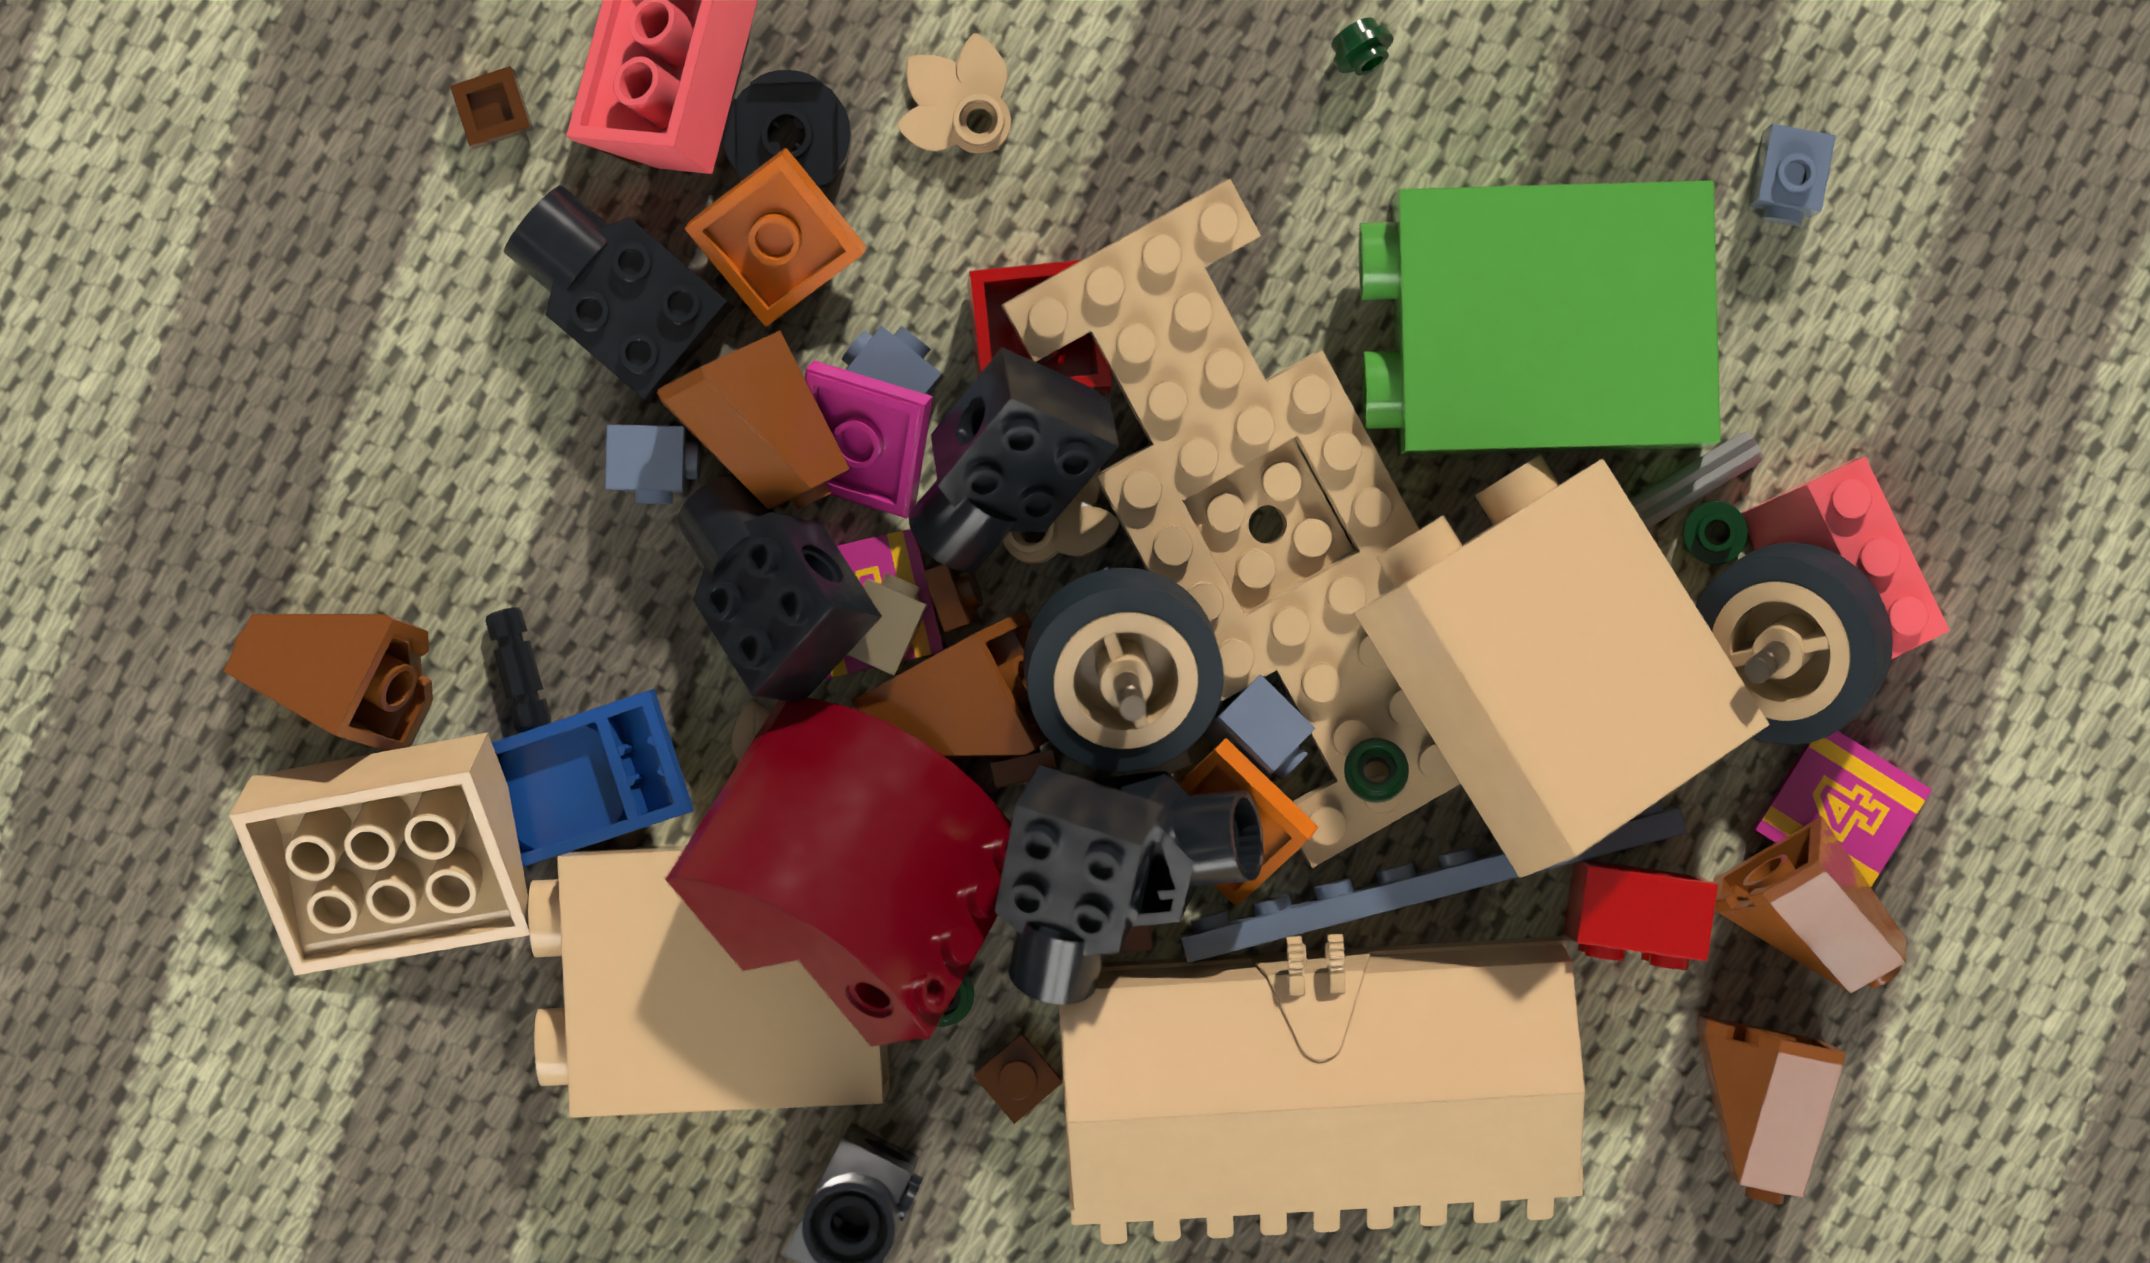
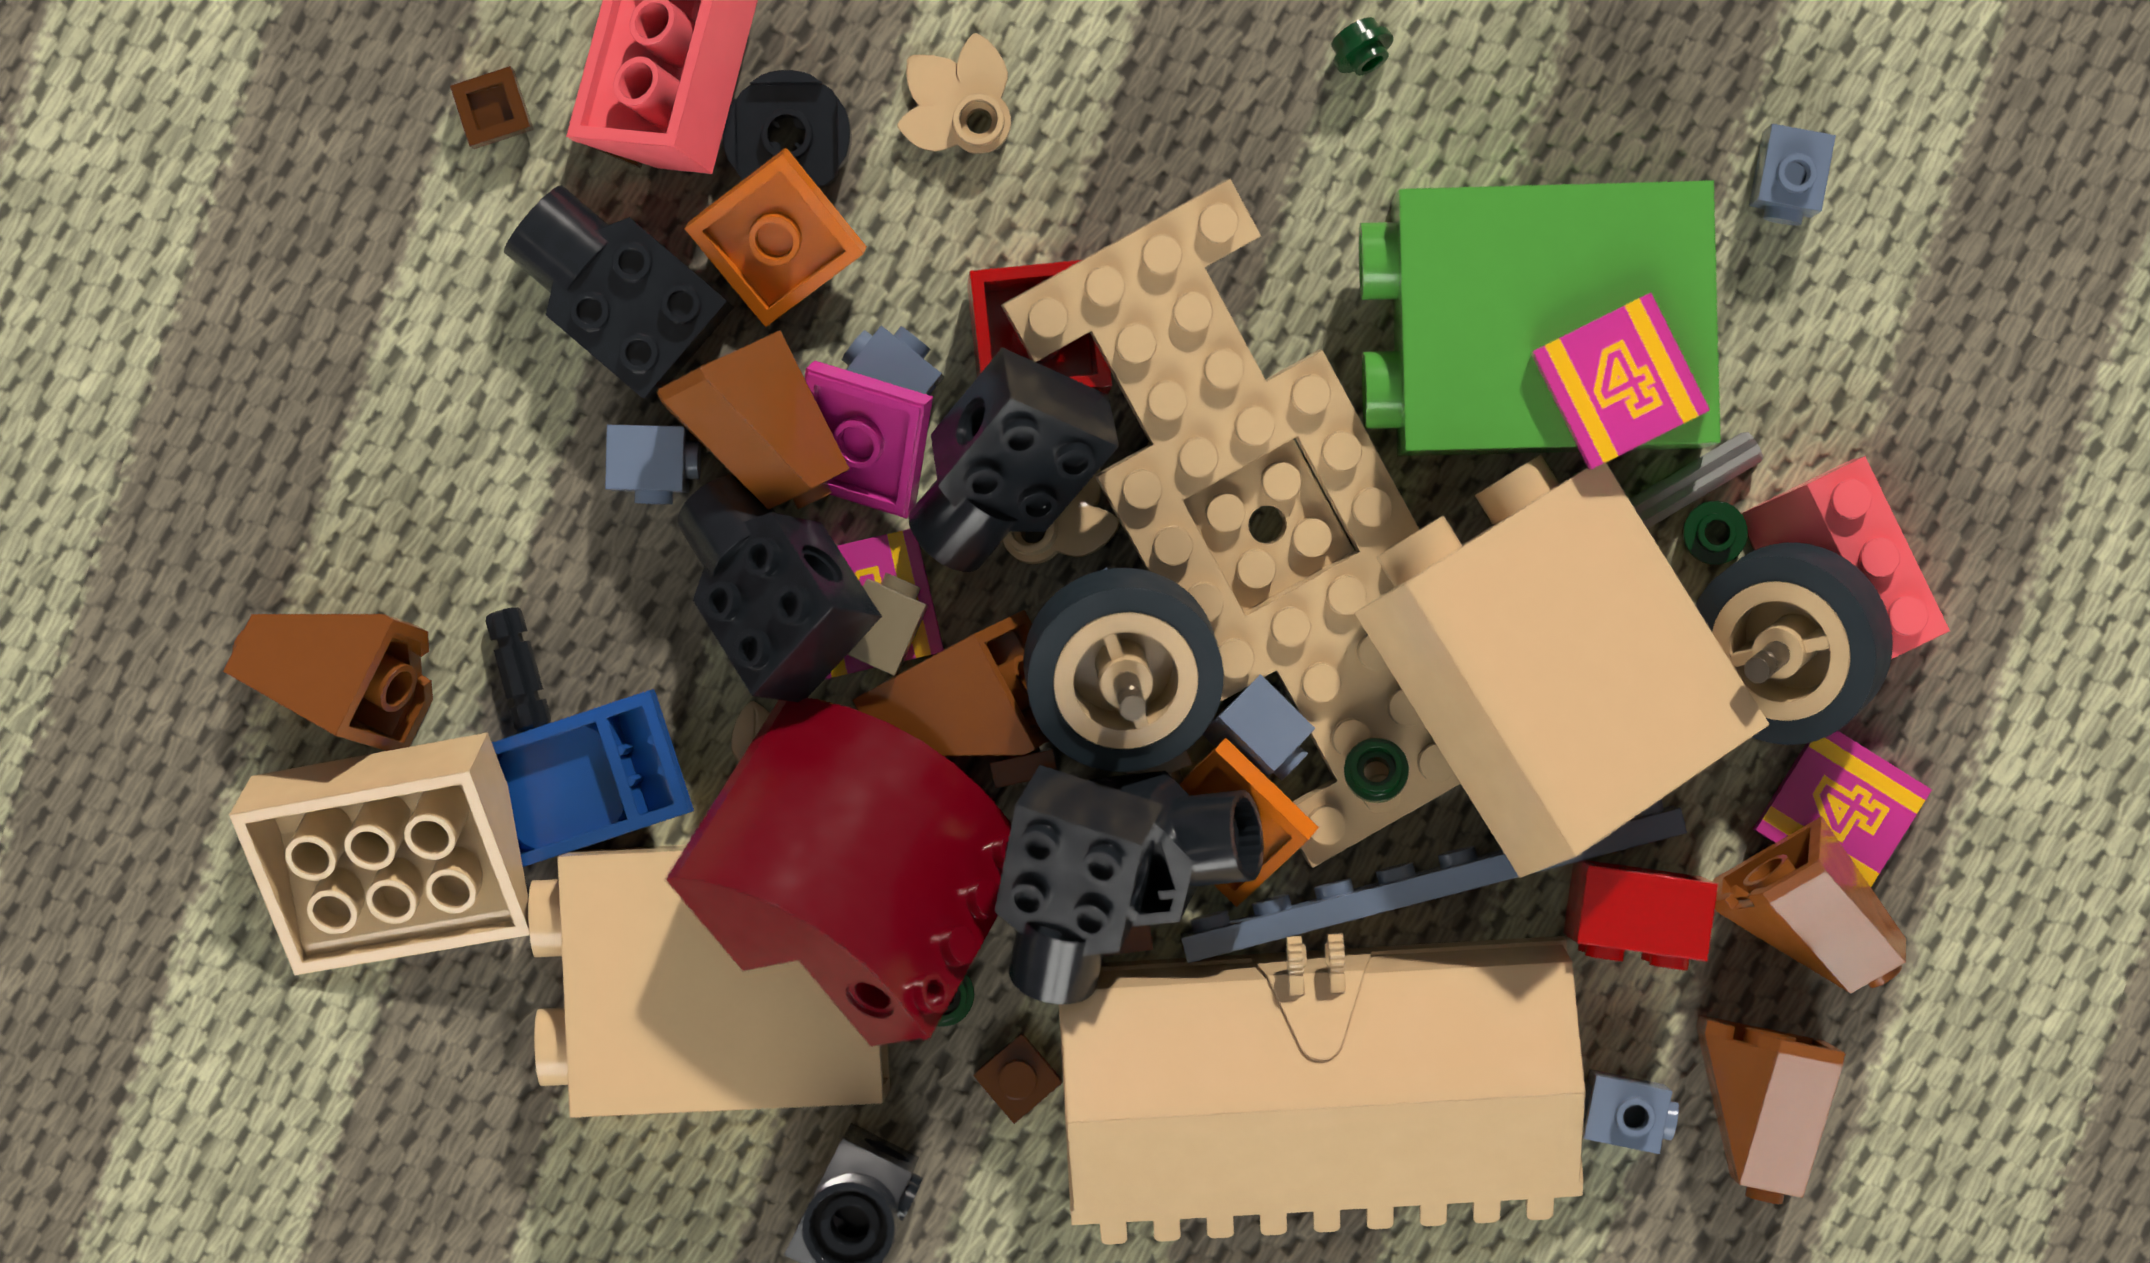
(954, 596): reddish brown plate -> none
(1620, 381): none -> dark pink tile
(1628, 1112): none -> sand blue brick

